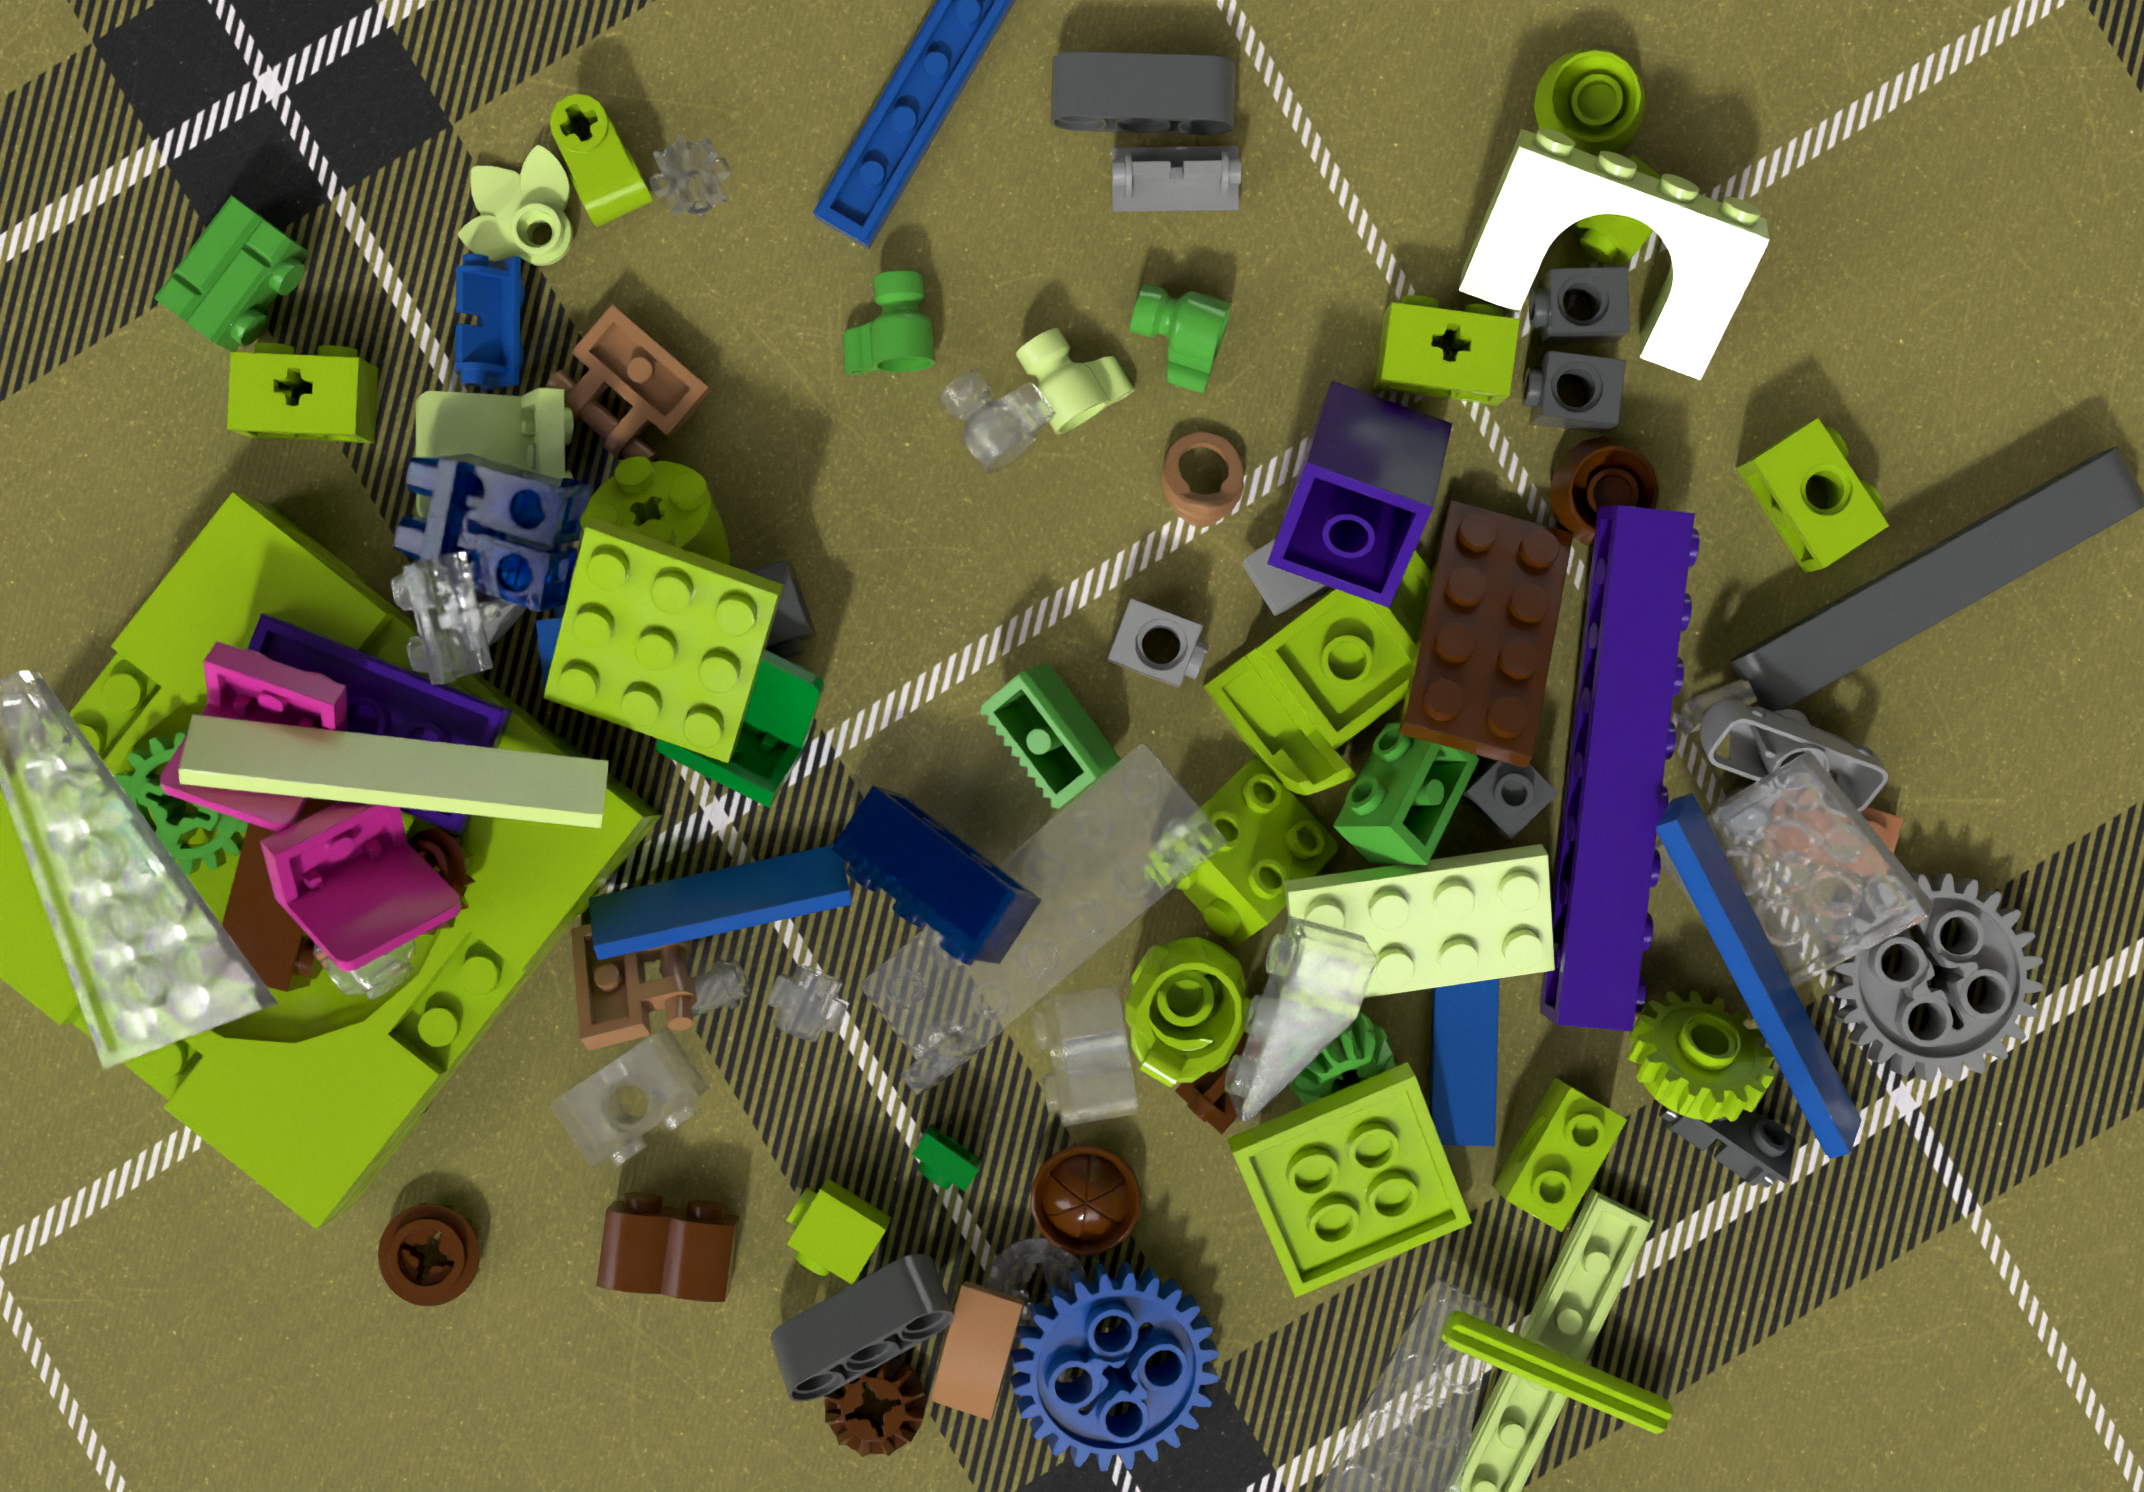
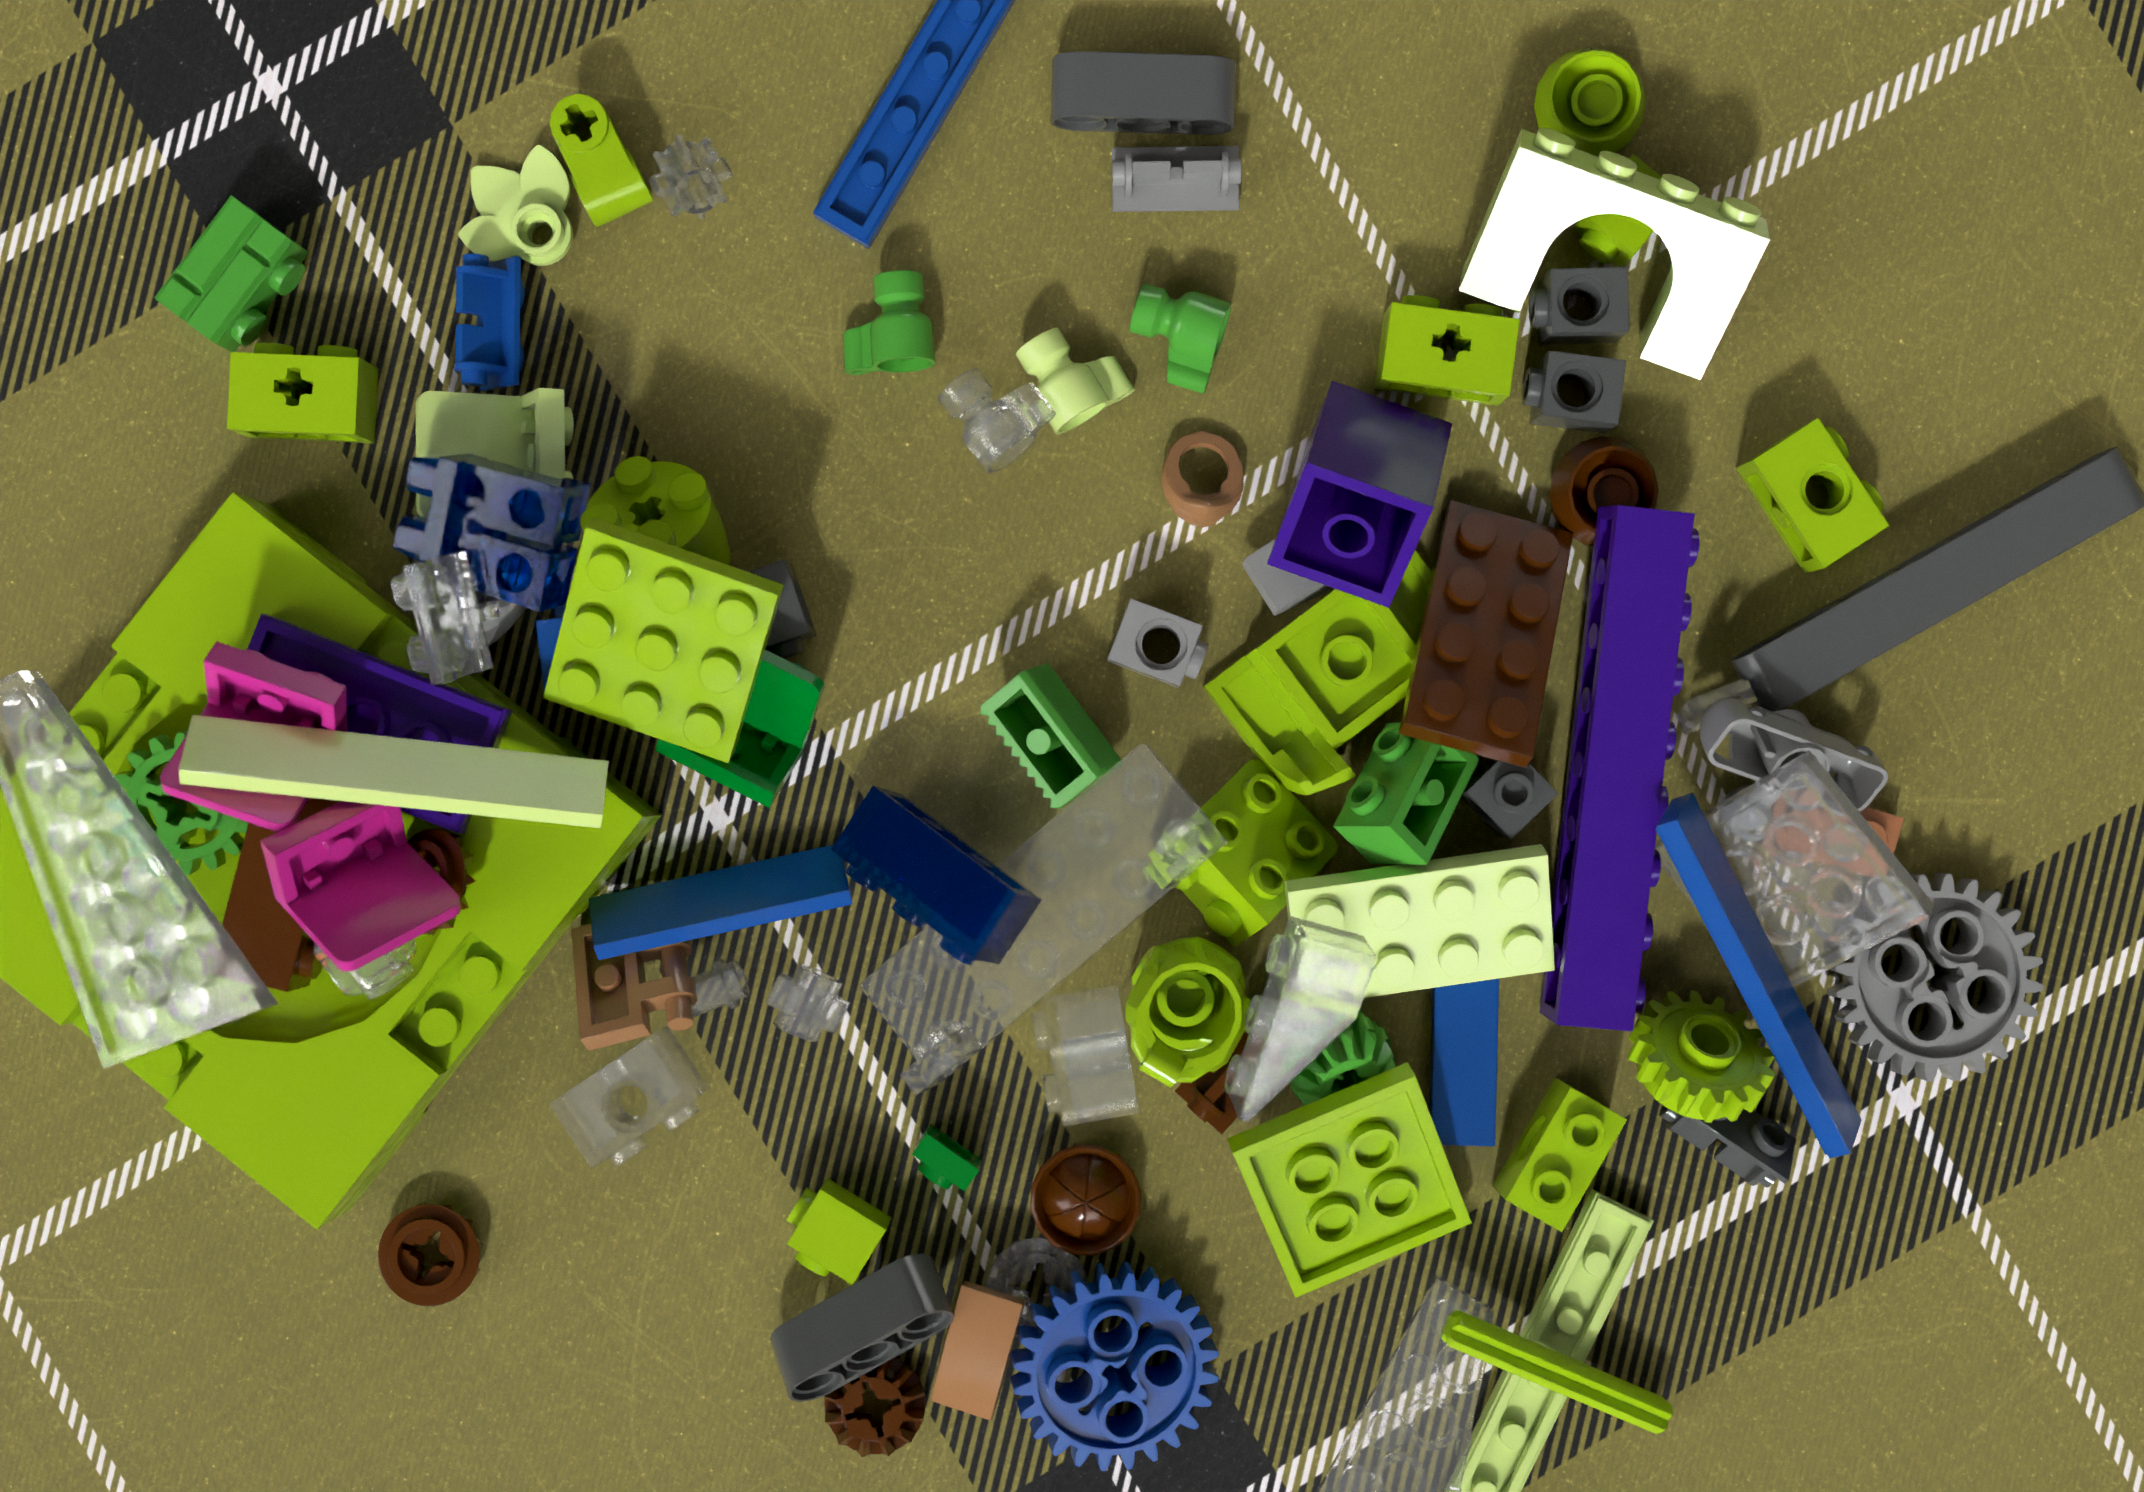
(638, 371): medium nougat plate -> none
(668, 1248): reddish brown brick -> none

